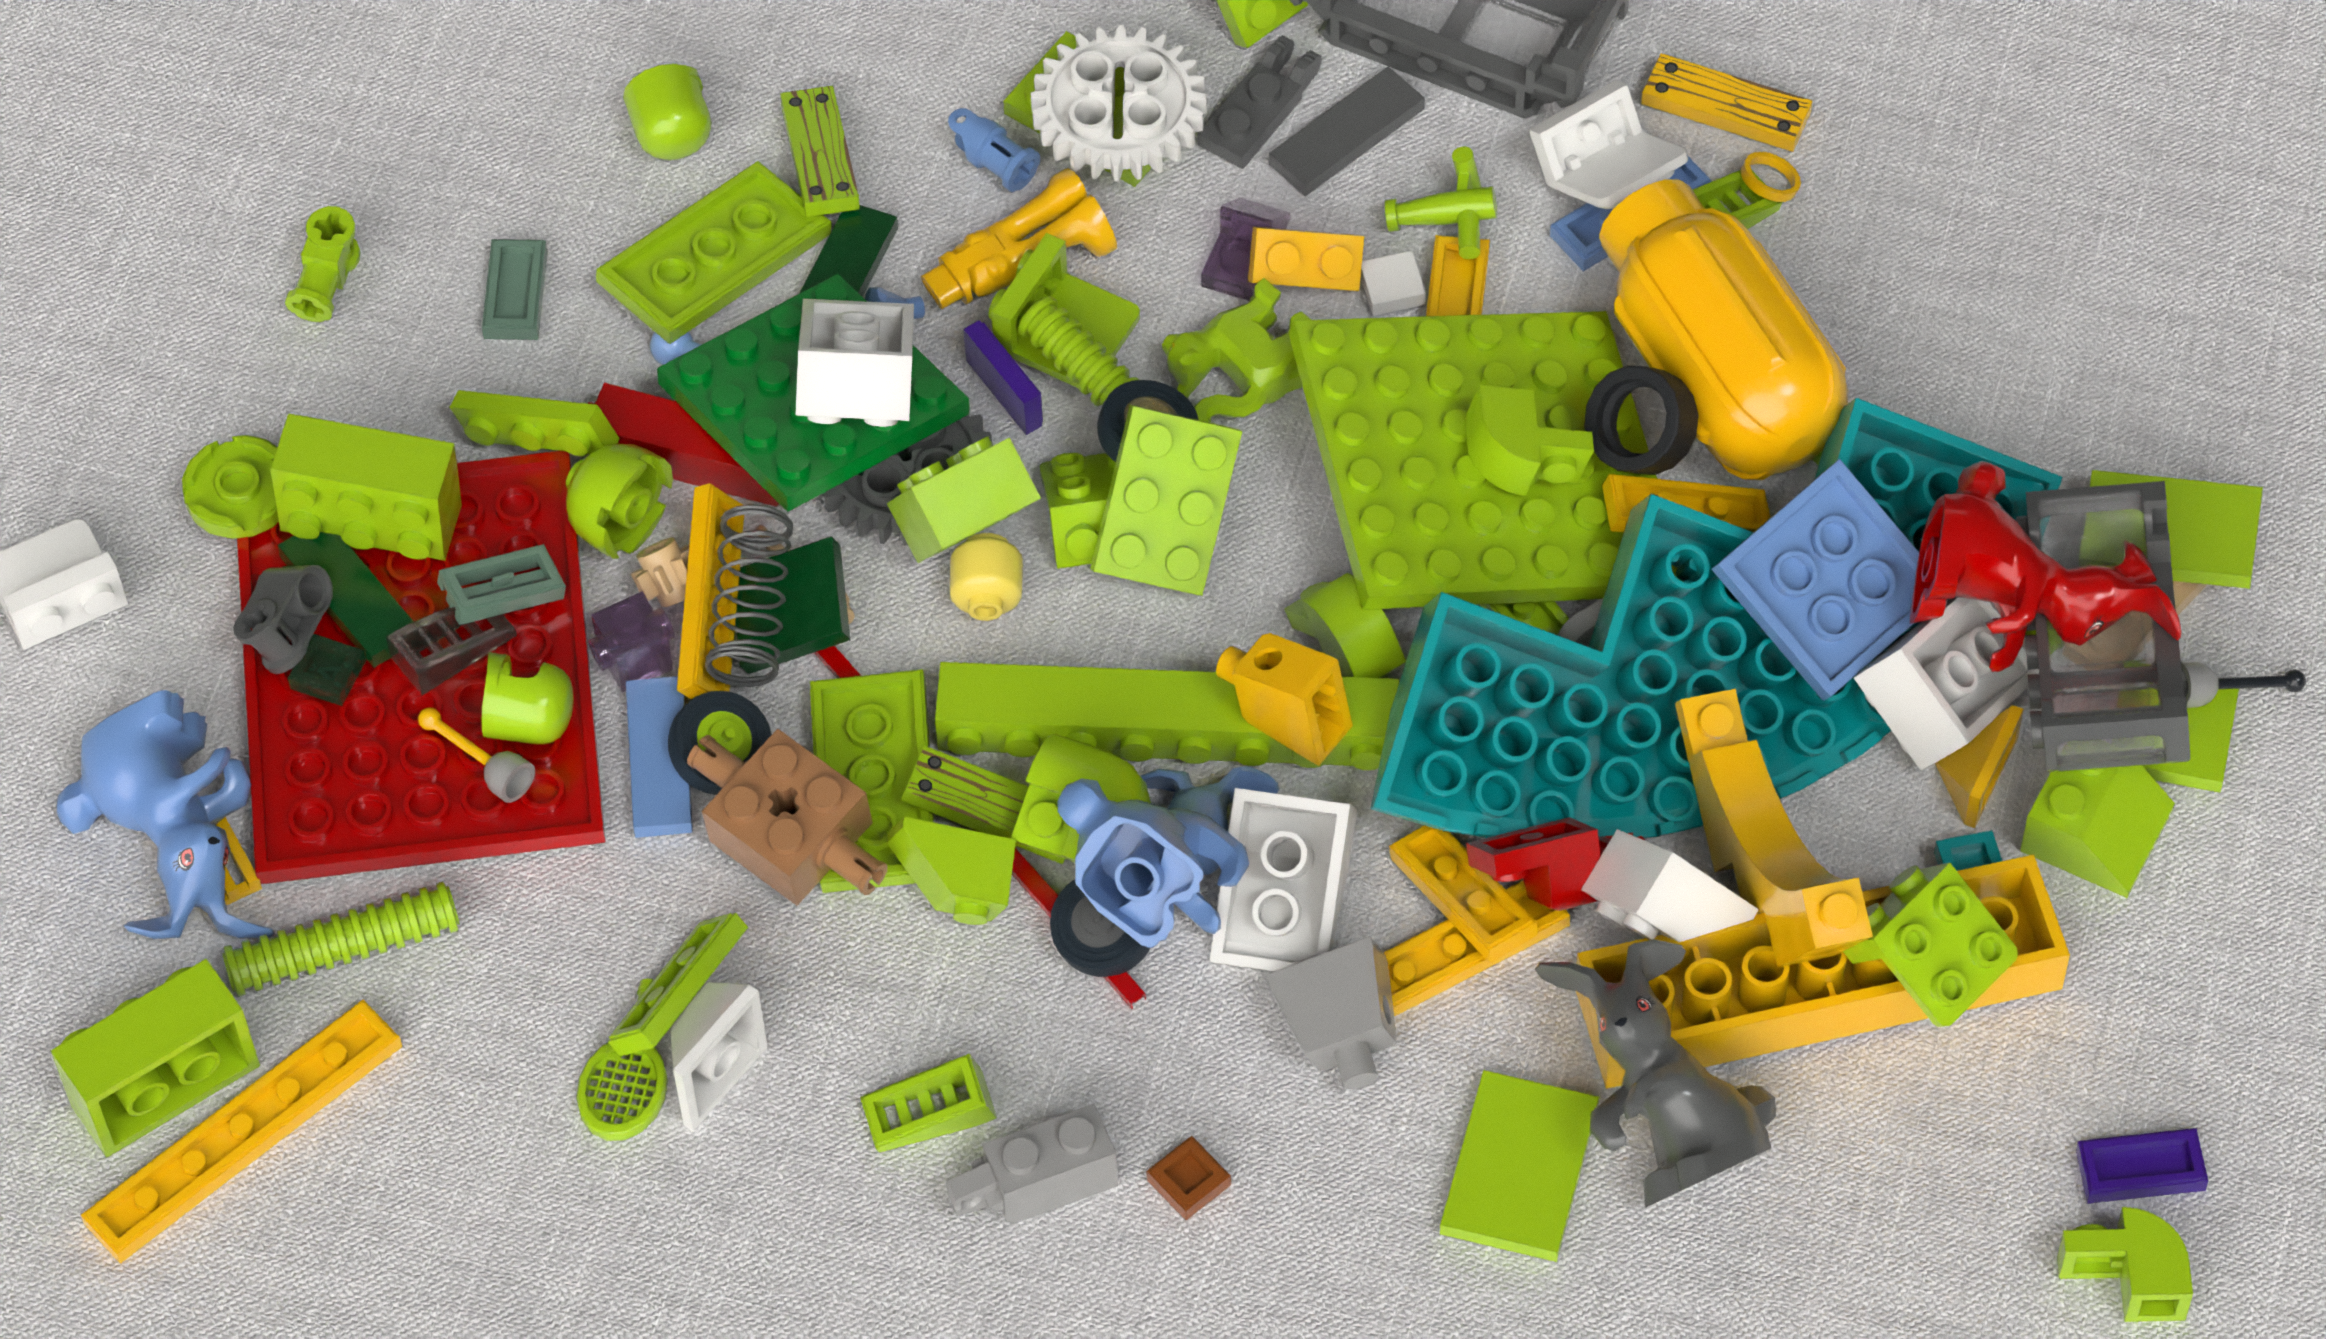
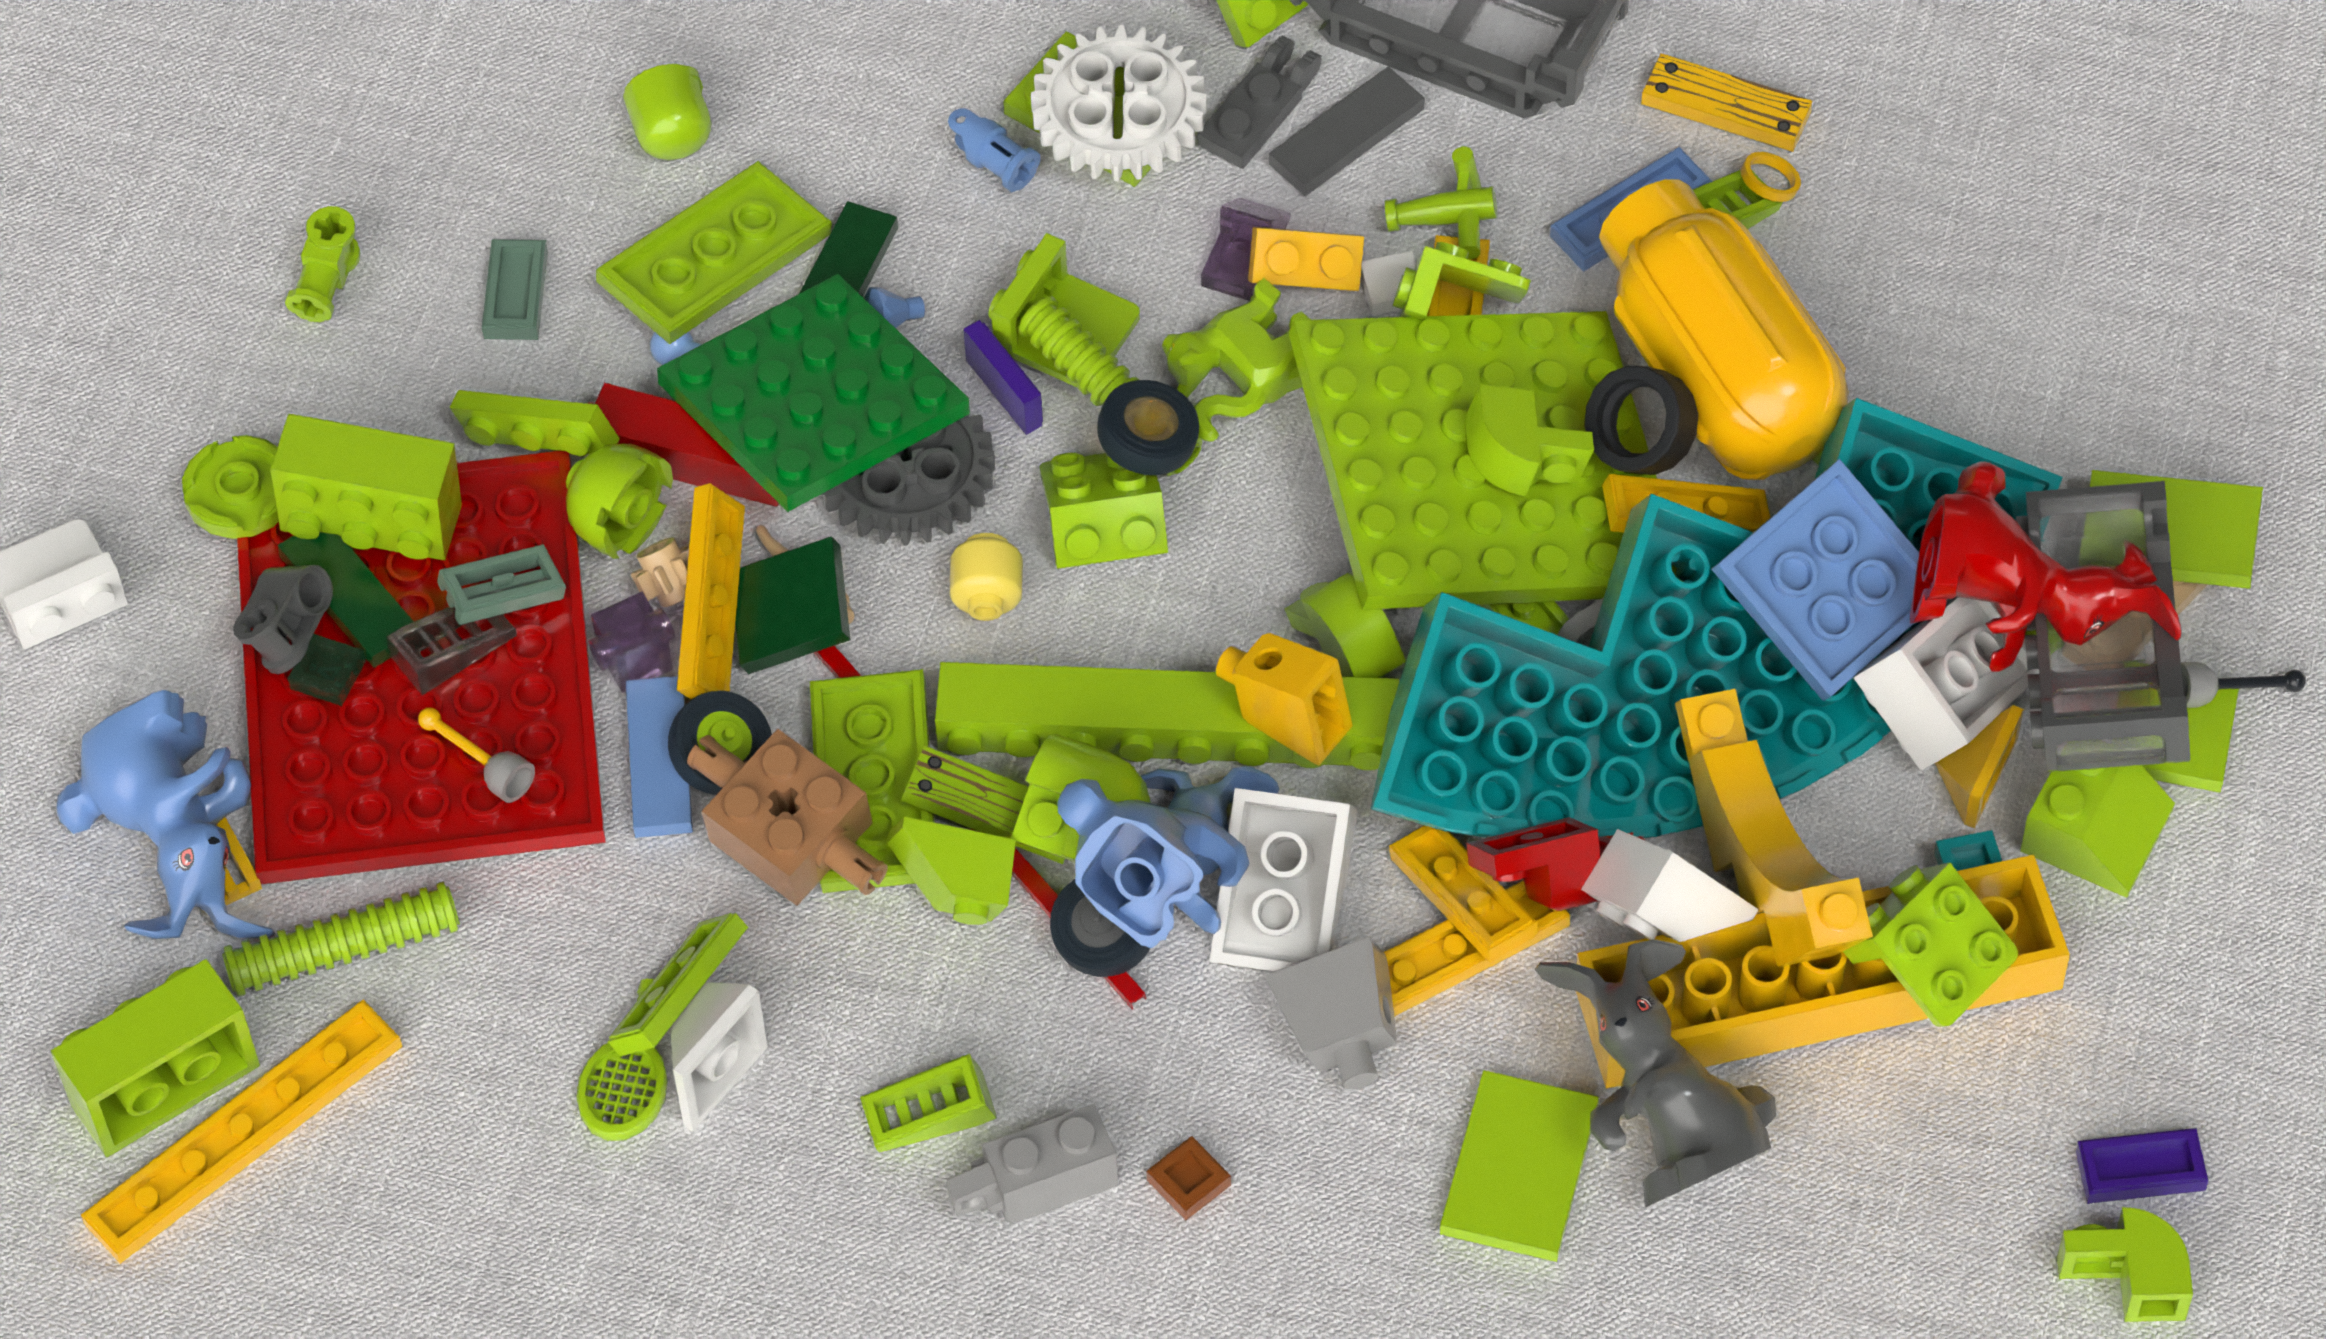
(525, 708): lime helmet -> none
(733, 648): dark grey piece -> none
(819, 151): lime tile -> none
(855, 361): white slope -> none
(971, 495): lime brick -> none
(991, 255): yellow piece -> none
(1166, 500): lime plate -> none
(1451, 265): none -> lime bracket
(1600, 149): white bracket -> none

